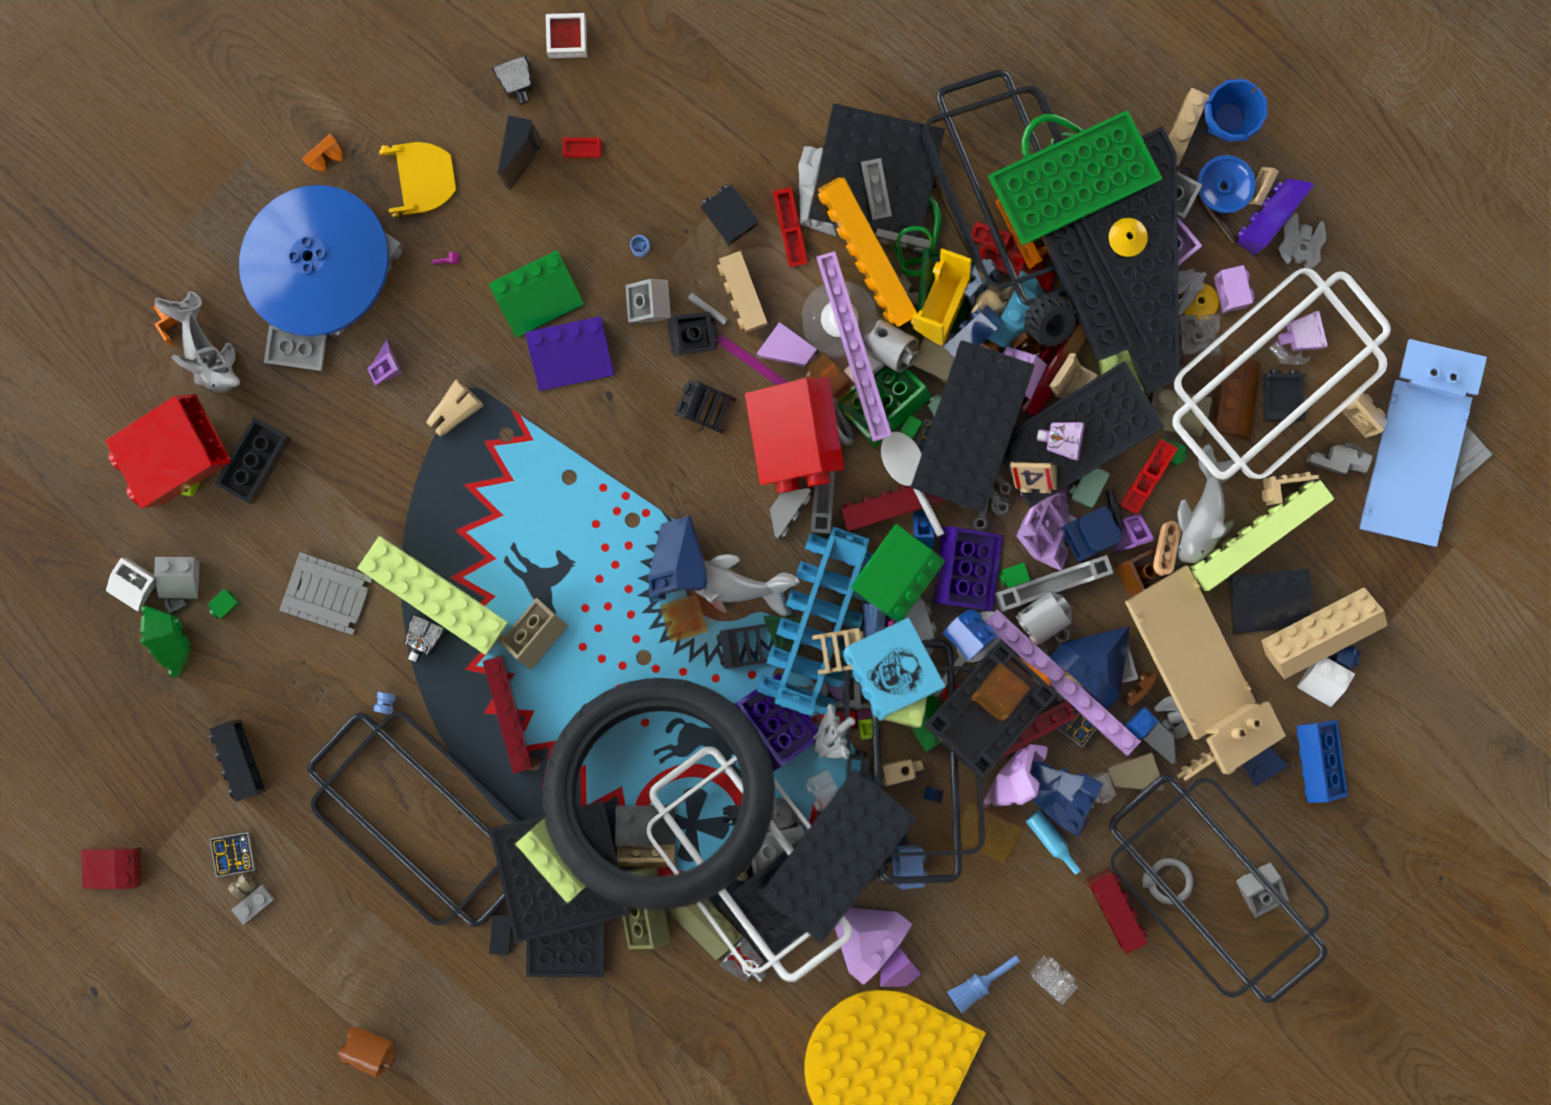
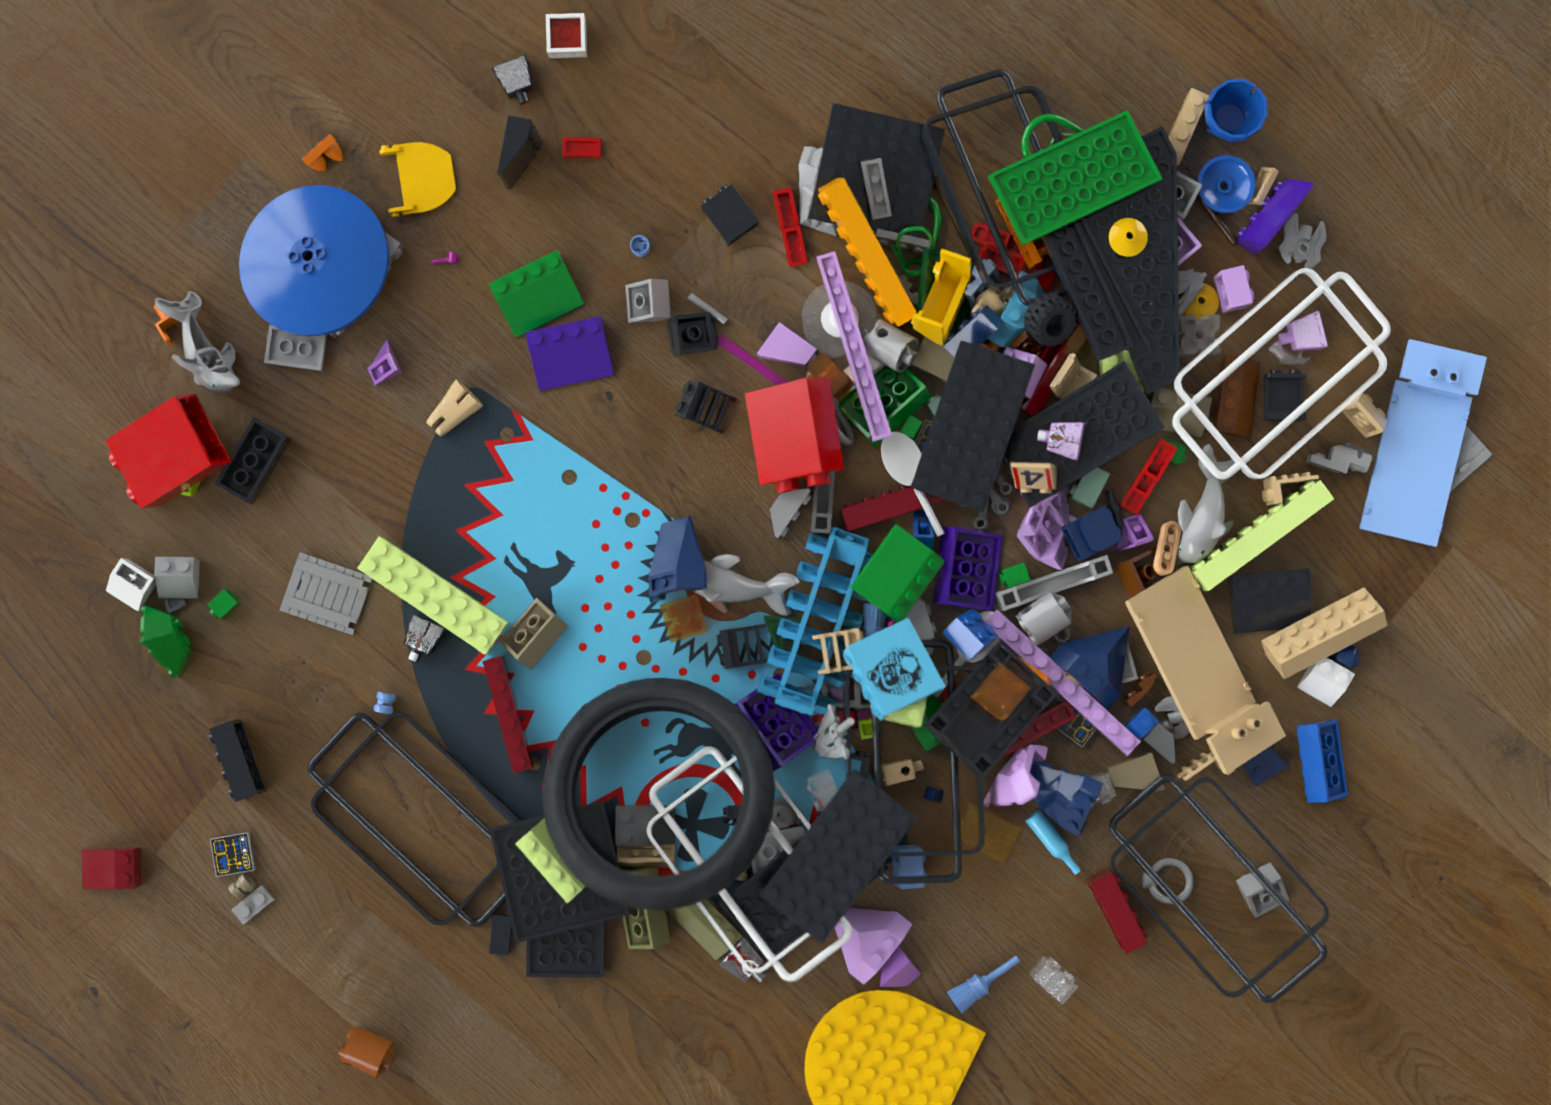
(743, 292): tan brick -> none

